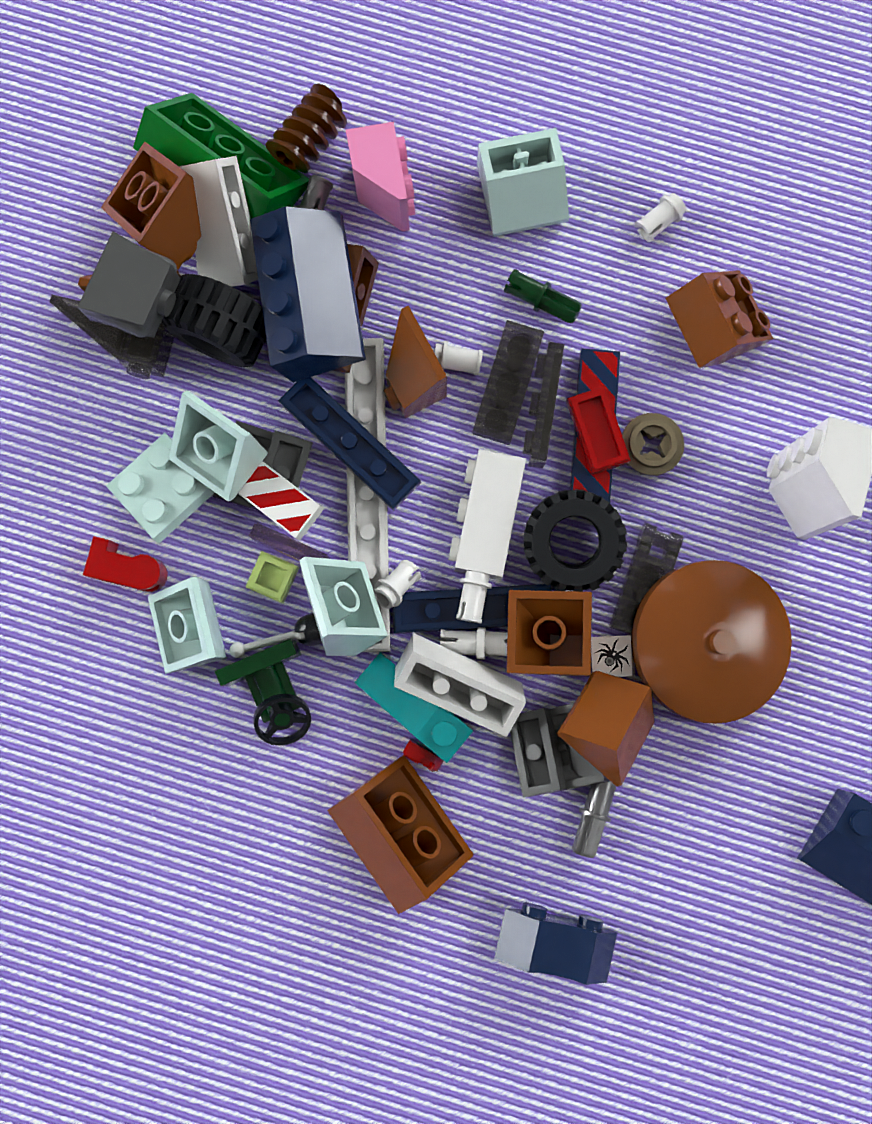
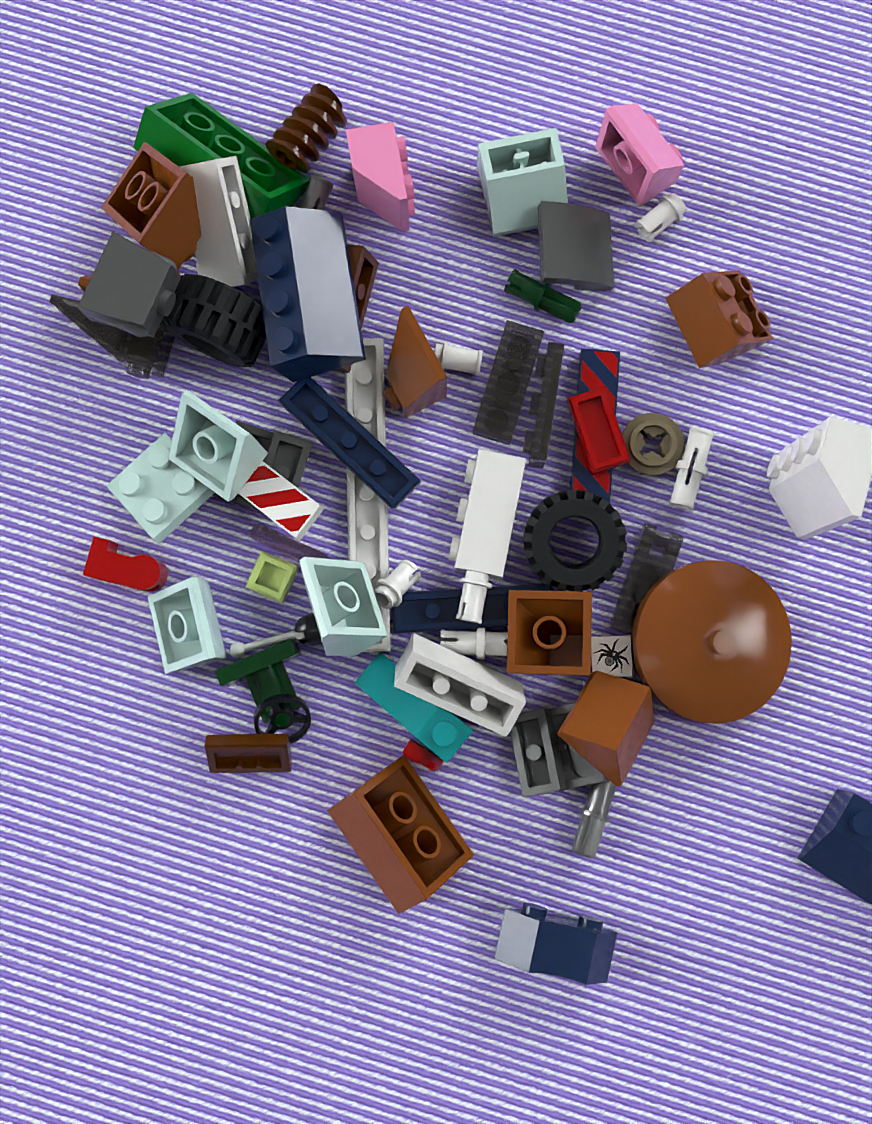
(248, 753): none -> reddish brown plate
(575, 246): none -> dark grey slope
(638, 152): none -> bright pink slope
(698, 442): none -> white pin

